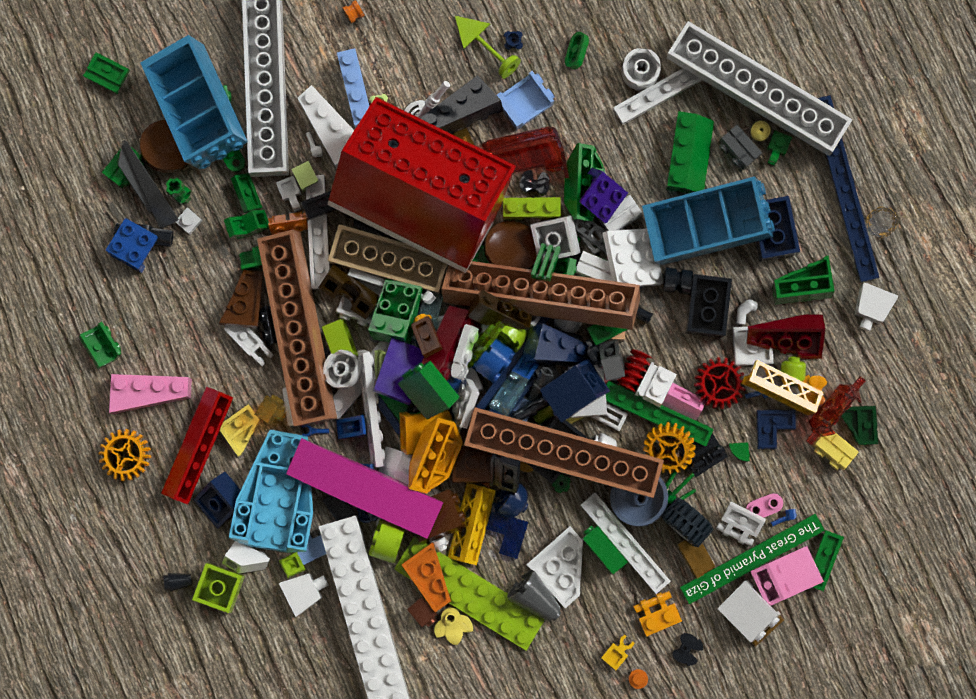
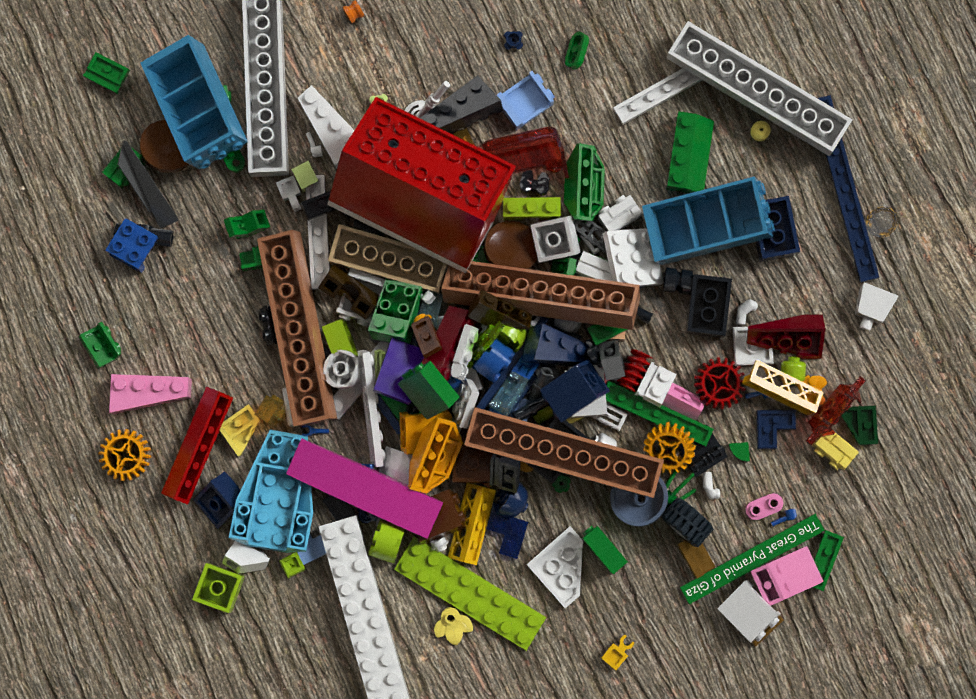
(176, 581): black cone -> none
(178, 191): green piece -> none
(188, 221): white plate -> none
(245, 301): reddish brown wing -> none
(246, 192): green plate -> none
(248, 341): white hinge -> none
(279, 224): orange hinge -> none
(303, 592): white torso -> none
(351, 427): blue slope -> none
(353, 84): light blue arch -> none
(422, 612): copper brick -> none
(428, 577): orange wing -> none
(471, 29): lime piece -> none
(534, 597): dark grey cone -> none
(549, 249): green tile -> none
(603, 195): dark purple bracket -> none
(625, 543): white plate -> none
(638, 679): orange plate -> none
(641, 58): white brick -> none
(660, 619): light orange plate -> none
(683, 654): black piece -> none
(708, 486): none -> white arm
(739, 147): dark grey brick -> none
(742, 519): white plate -> none
(778, 145): green plate -> none
(805, 284): green wedge -> none

